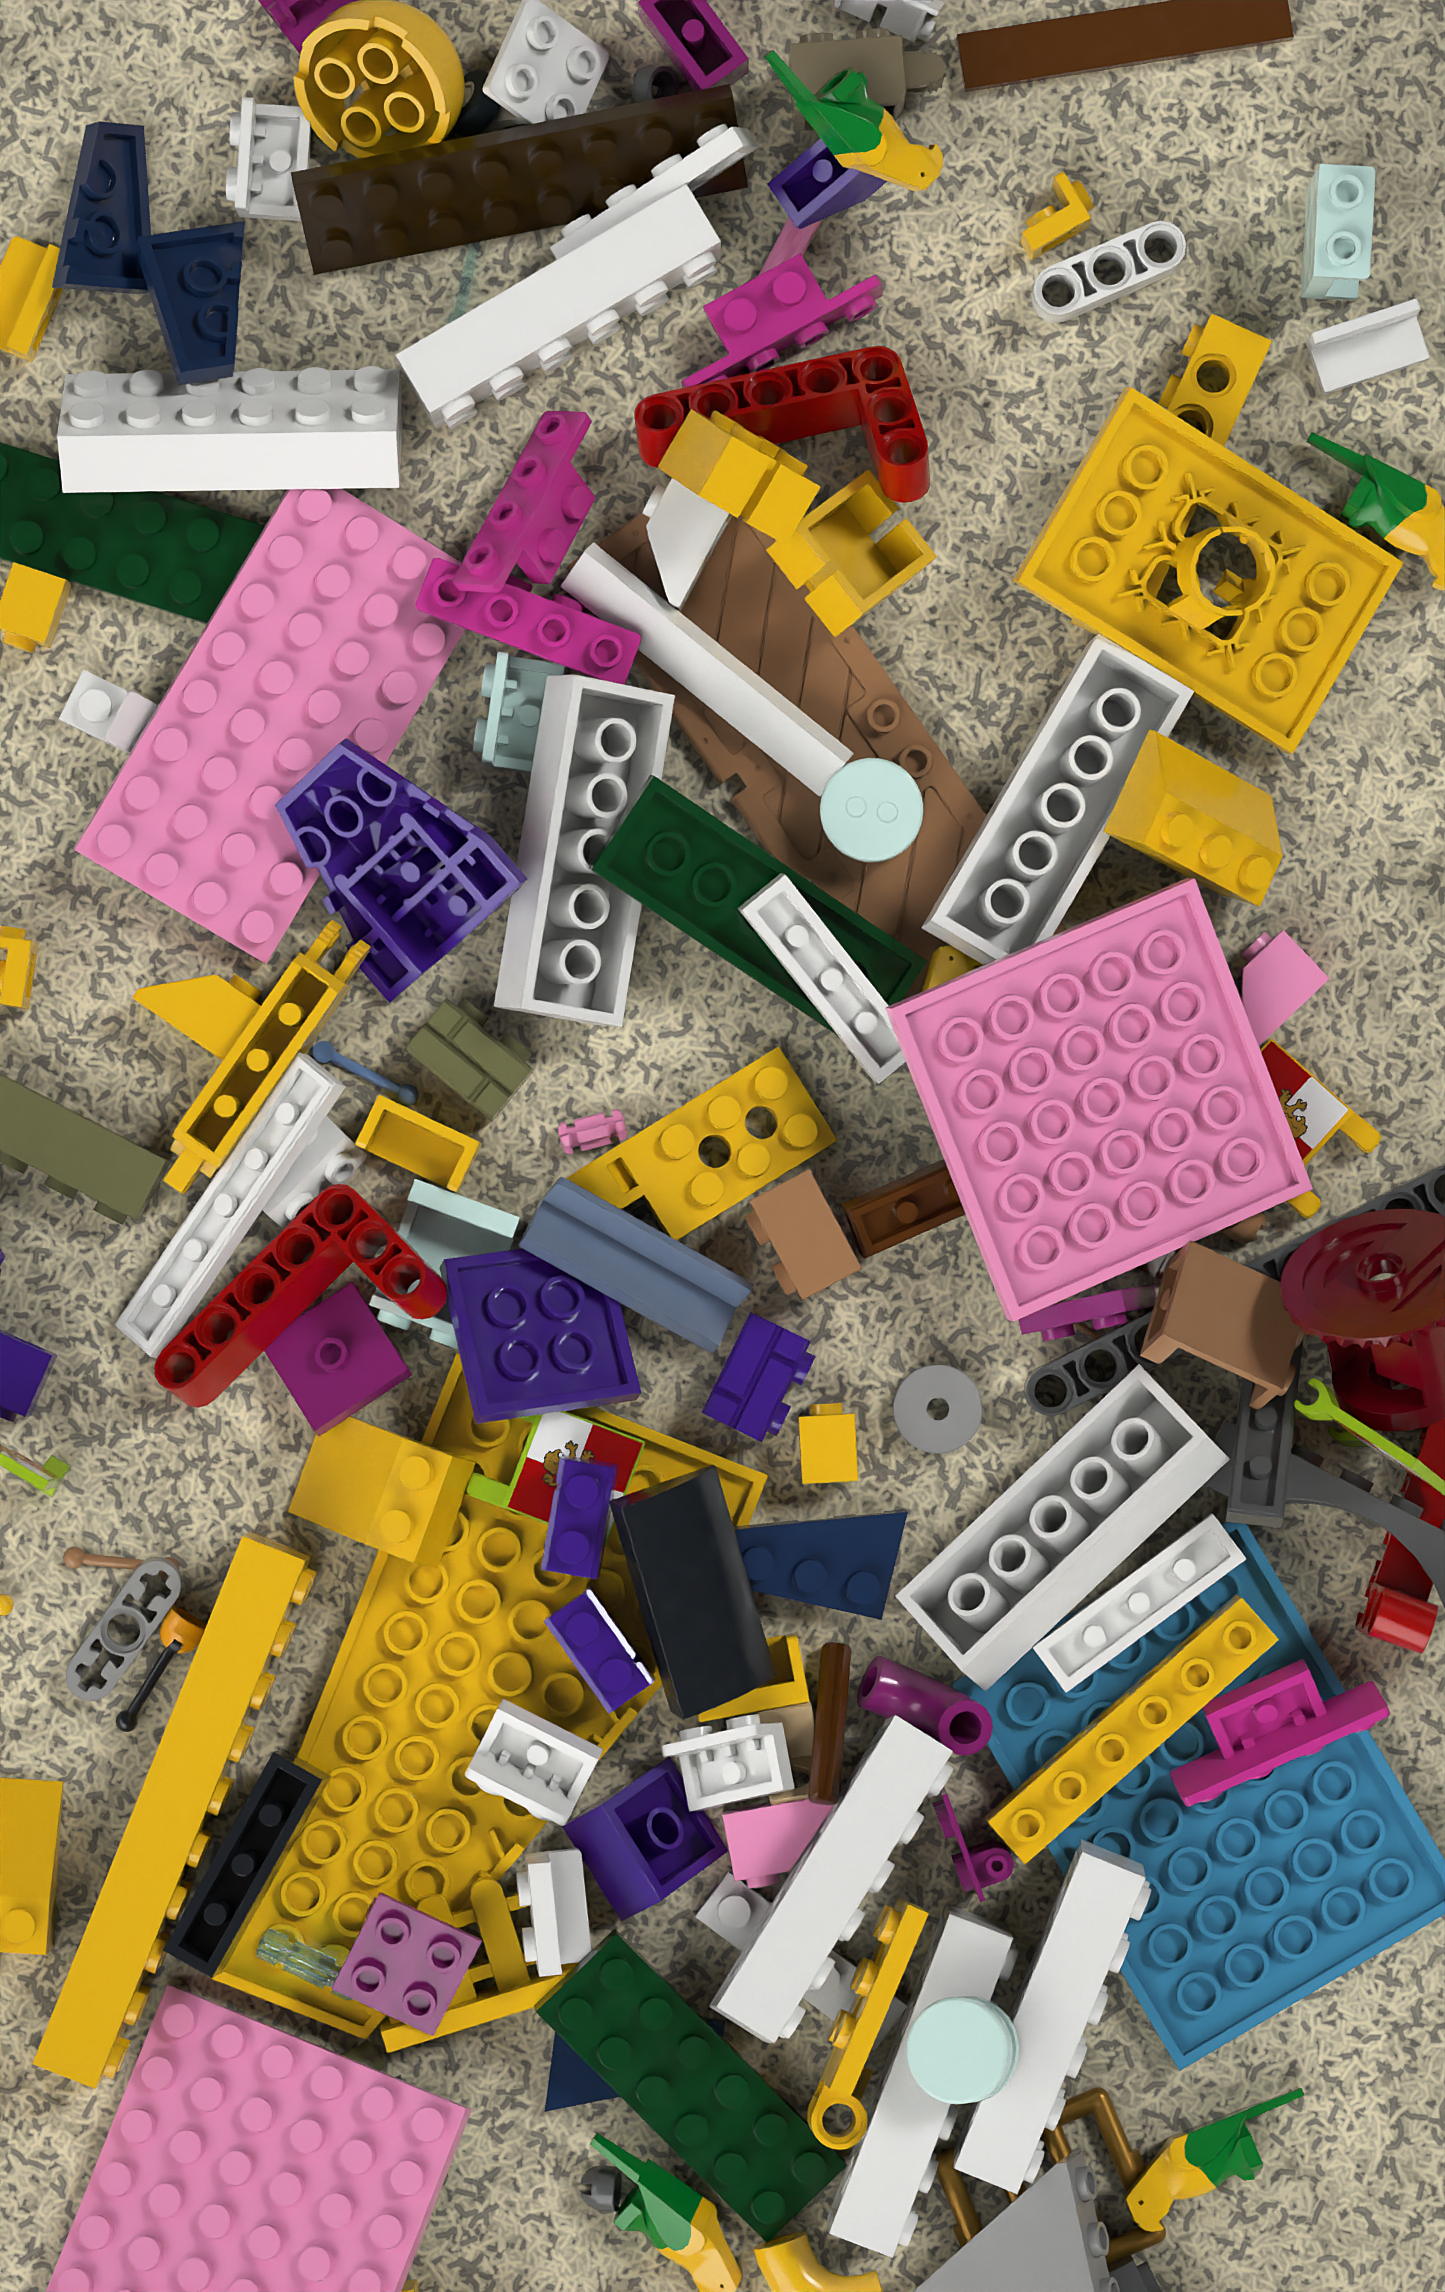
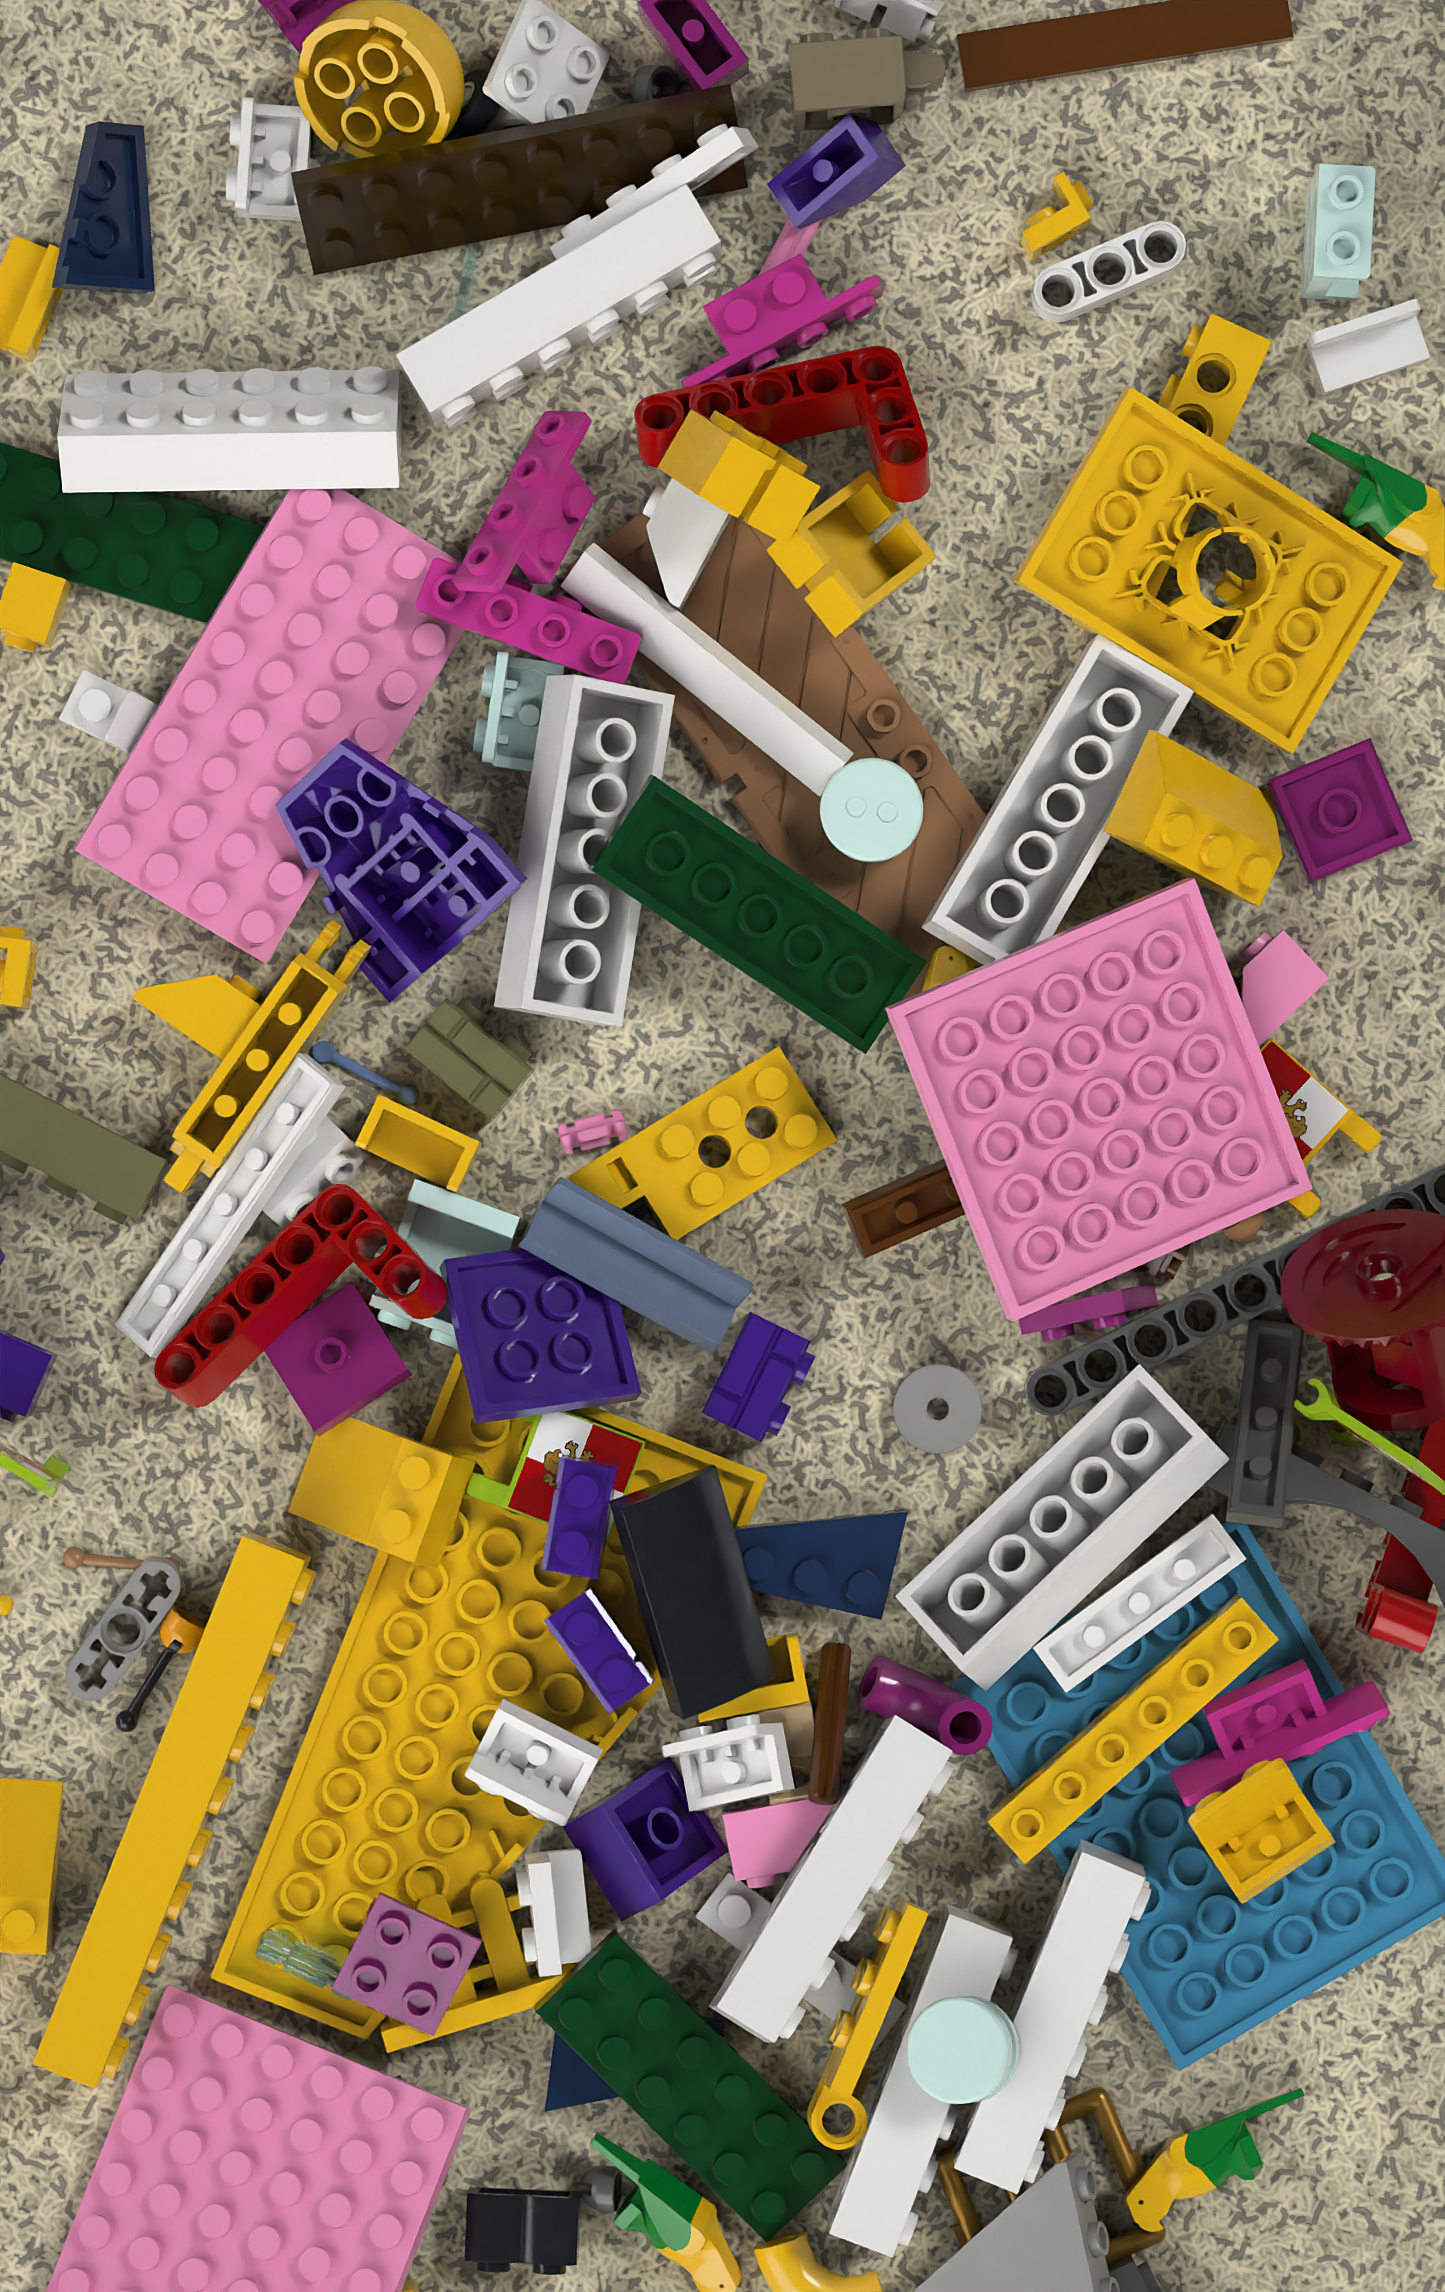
(196, 296): dark blue wing -> none
(247, 1863): black brick -> none
(522, 2228): none -> black brick
(803, 1235): medium nougat brick -> none
(825, 975): white plate -> none
(828, 1444): yellow brick -> none
(860, 129): animal -> none
(976, 1865): magenta hinge -> none
(1225, 1318): medium nougat panel -> none
(1259, 1828): none -> yellow bracket
(1339, 810): none -> magenta plate

